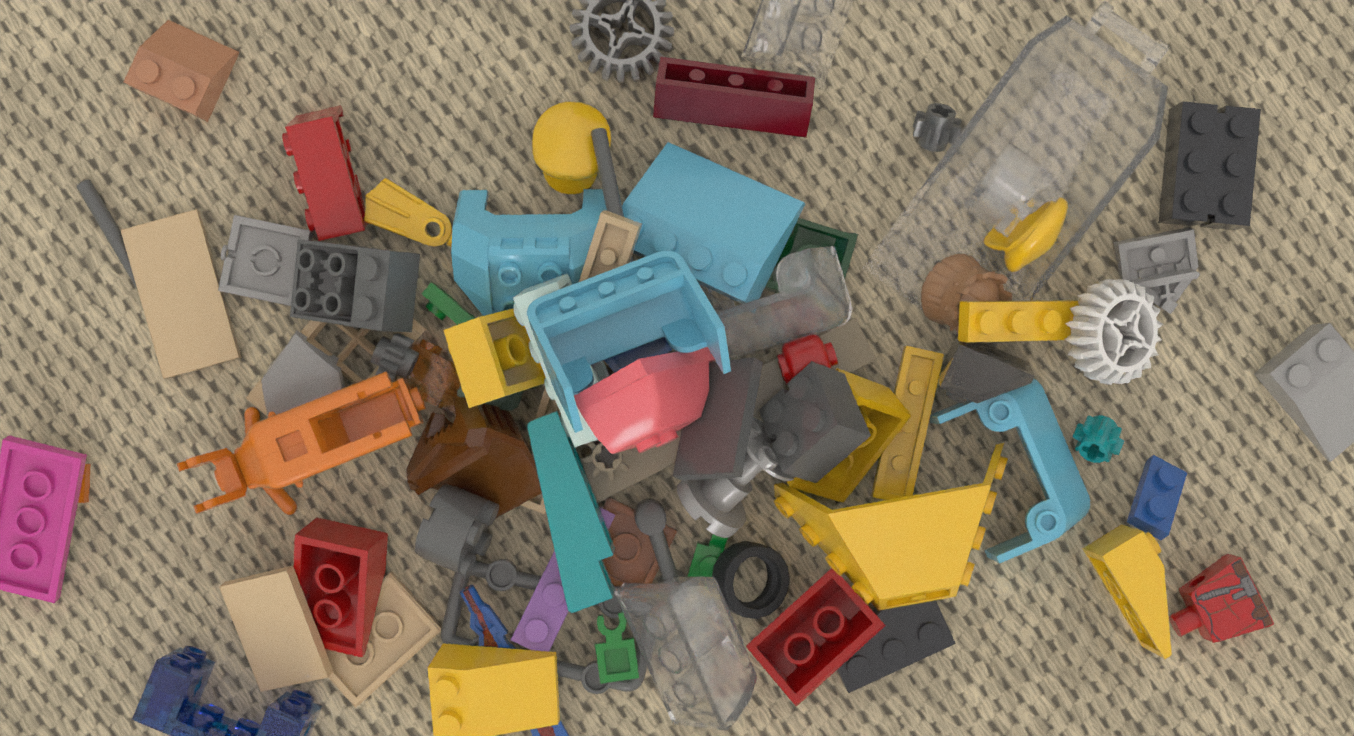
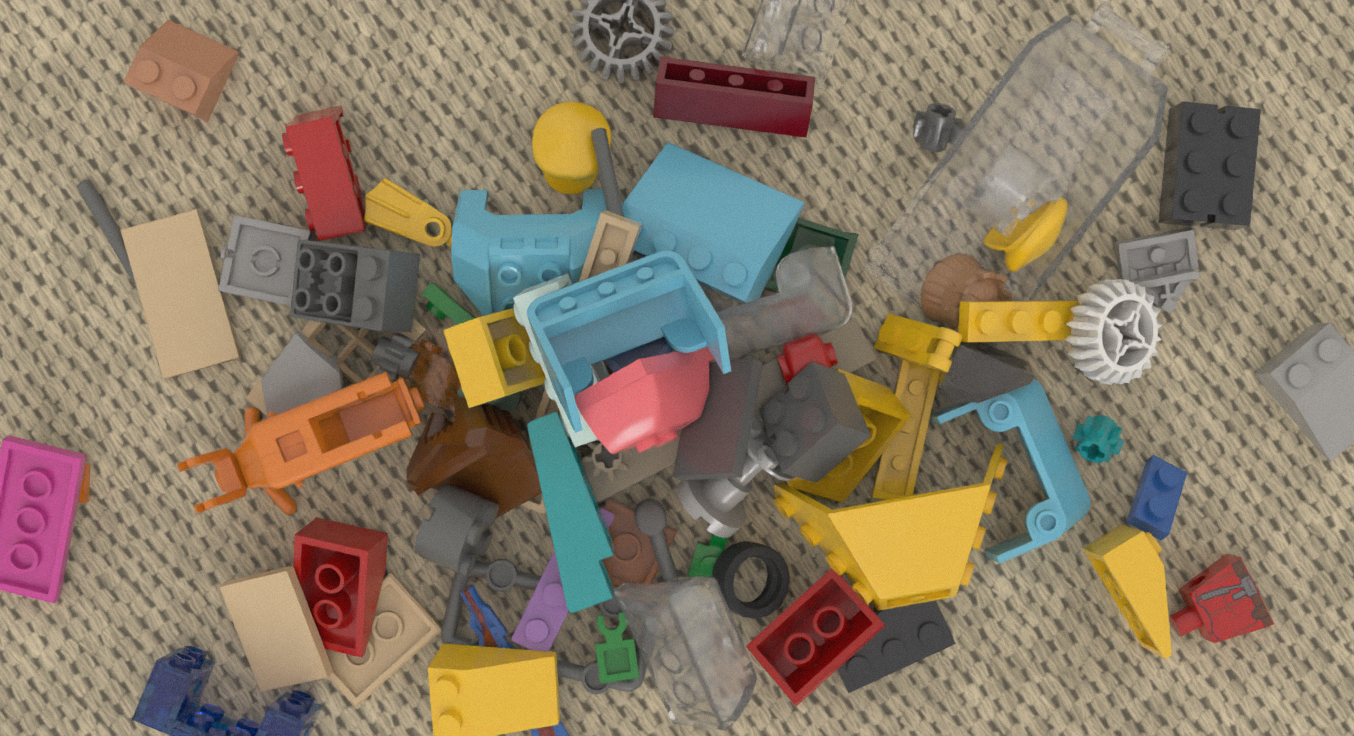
(917, 342): none -> yellow plate

